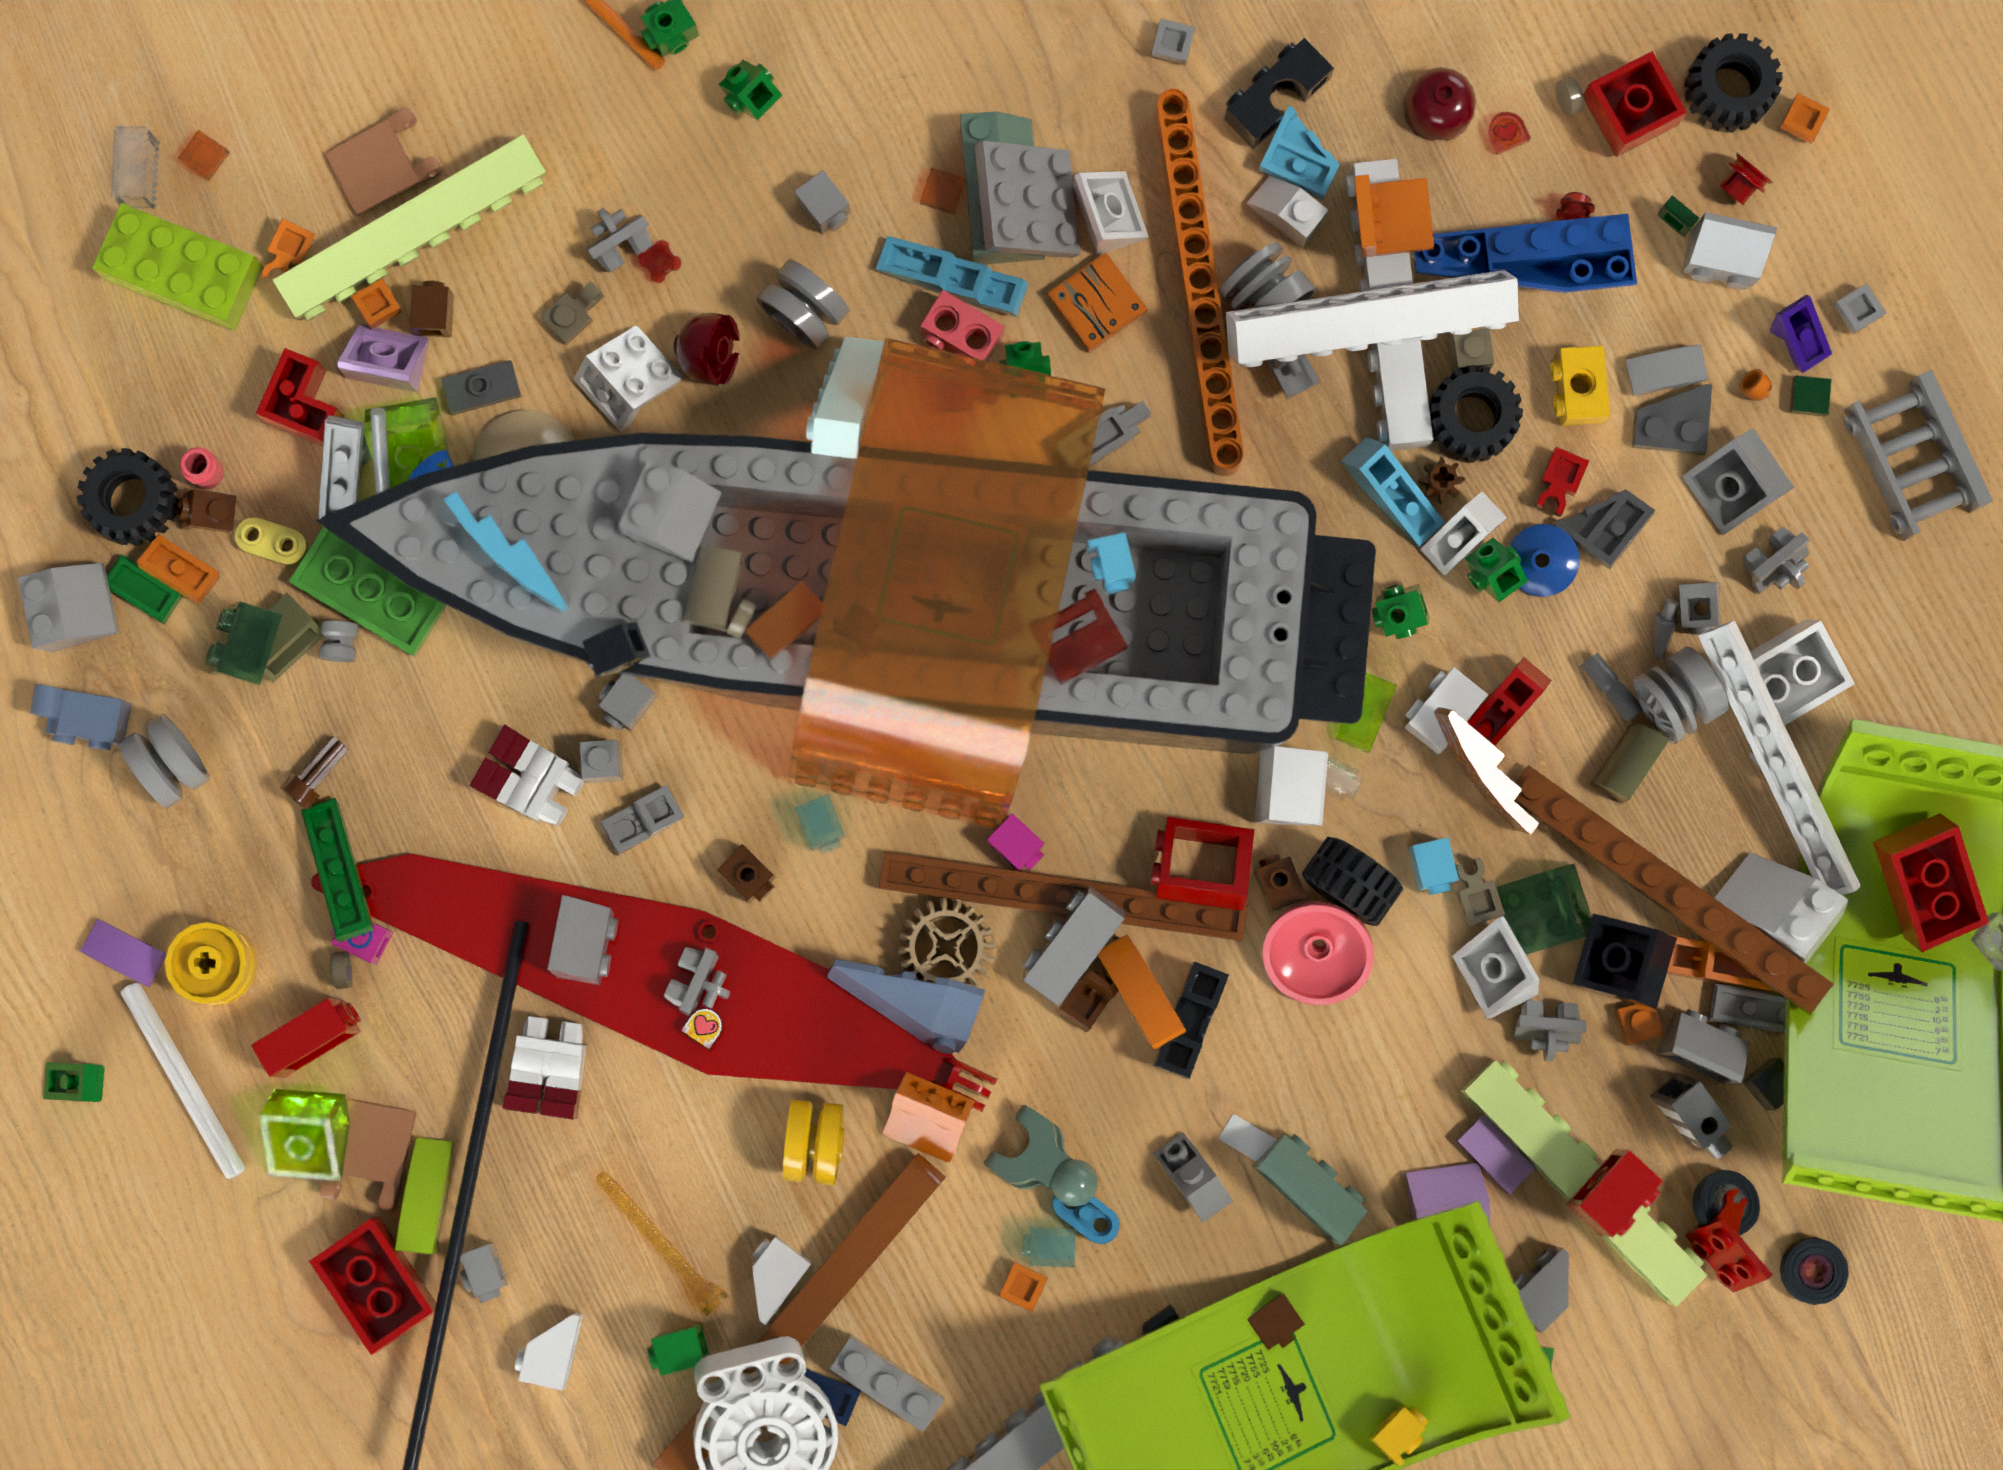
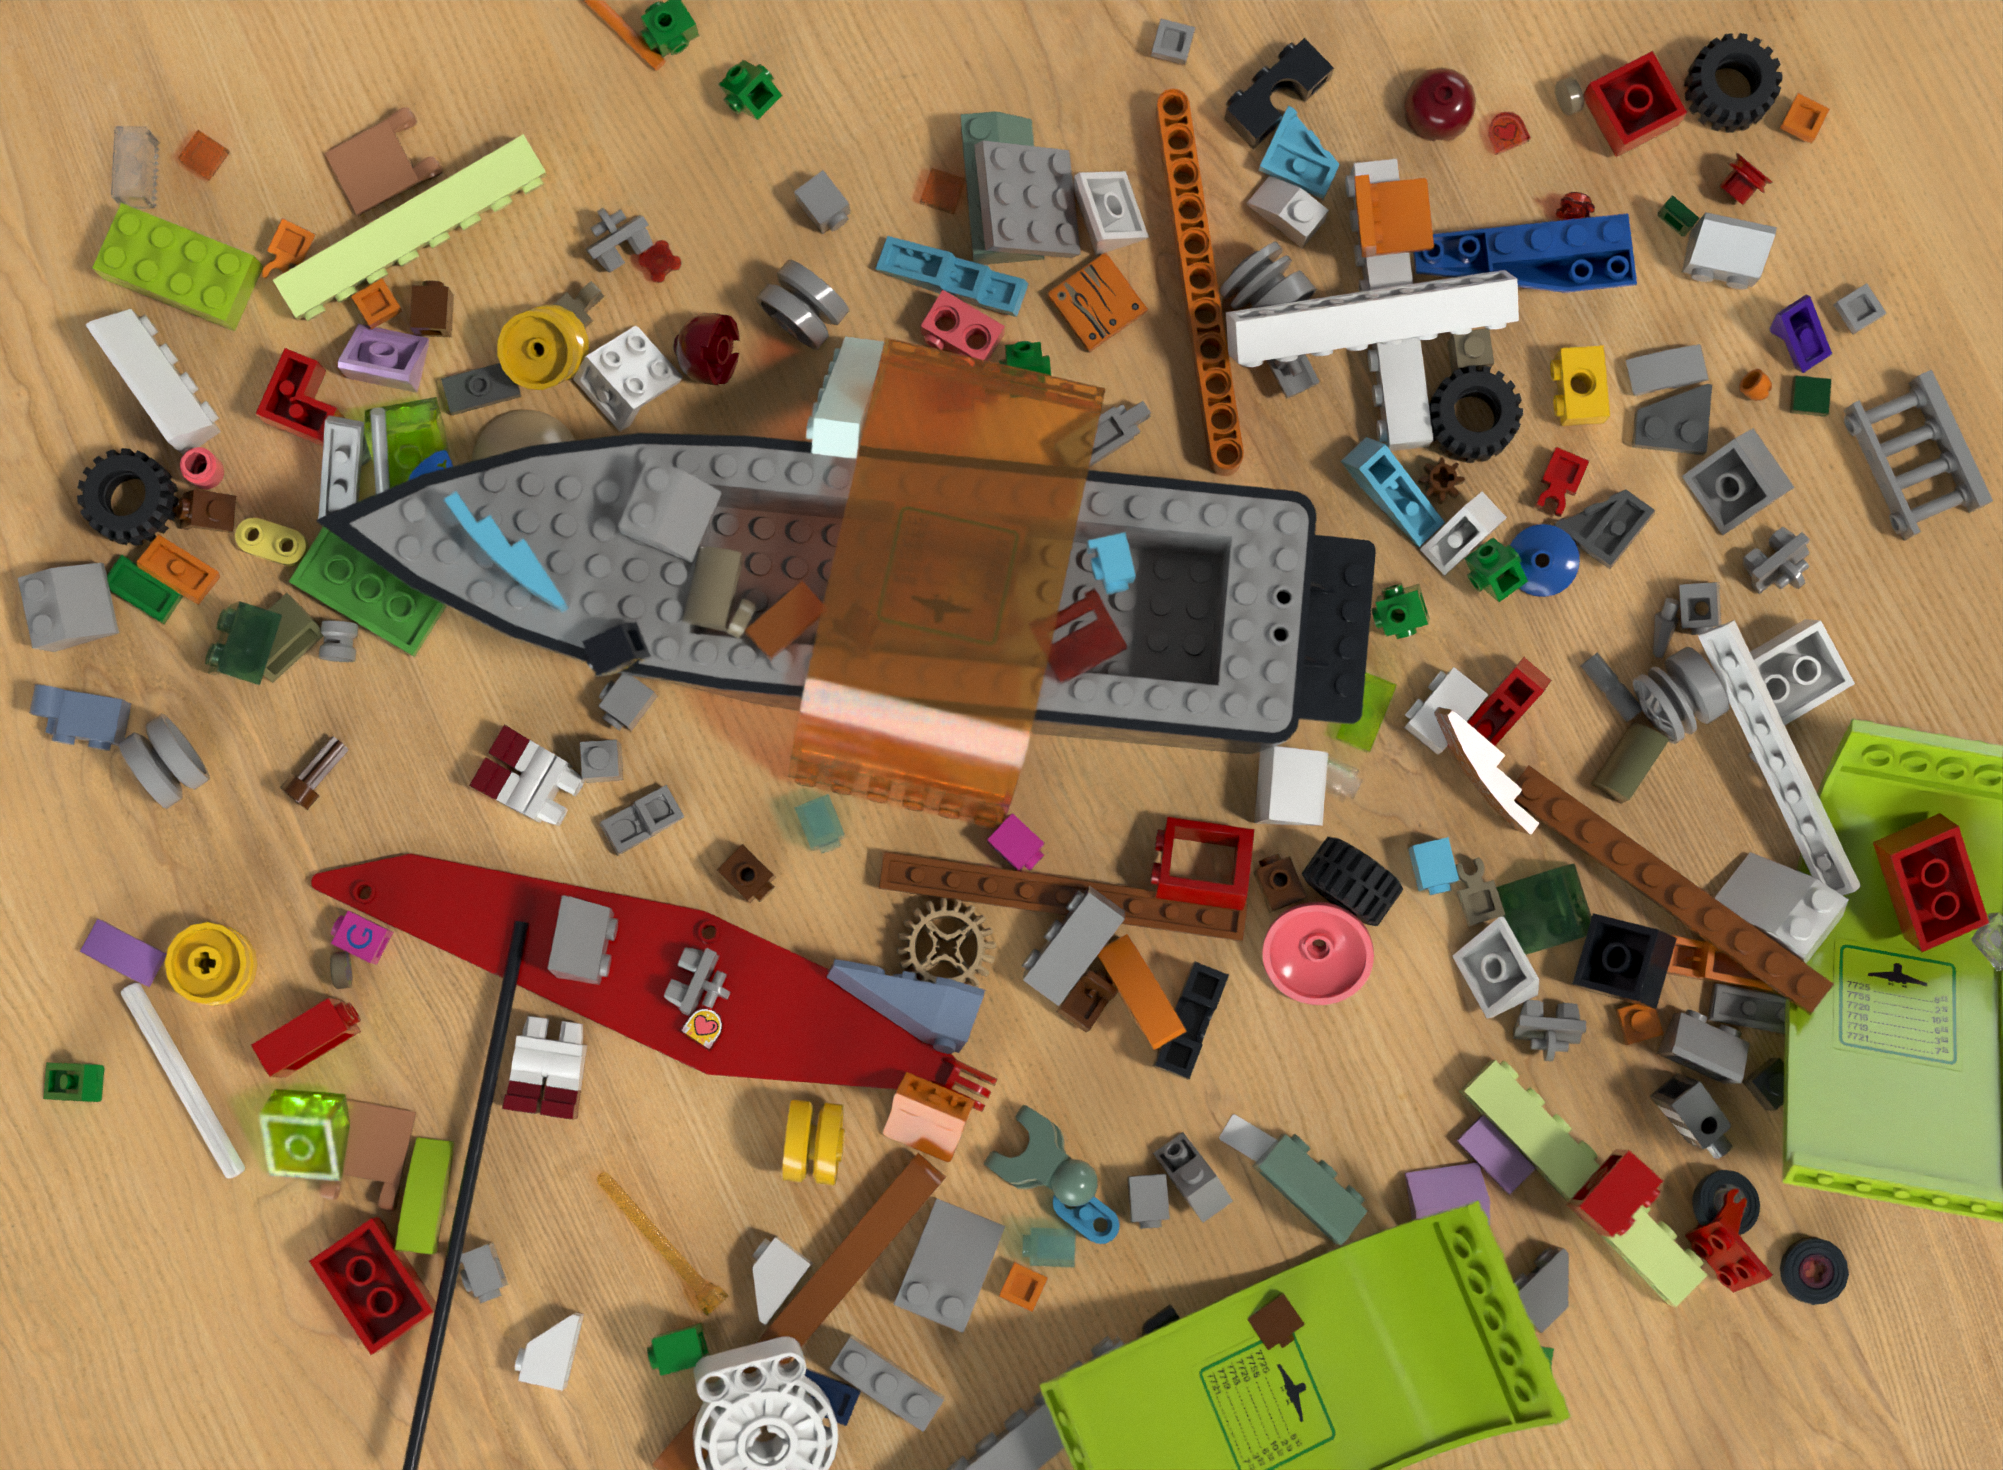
(155, 380): none -> white slope
(337, 870): green tile -> none
(542, 347): none -> yellow wheel
(949, 1265): none -> light grey slope
(1148, 1200): none -> light grey brick
(1400, 1433): yellow brick -> none

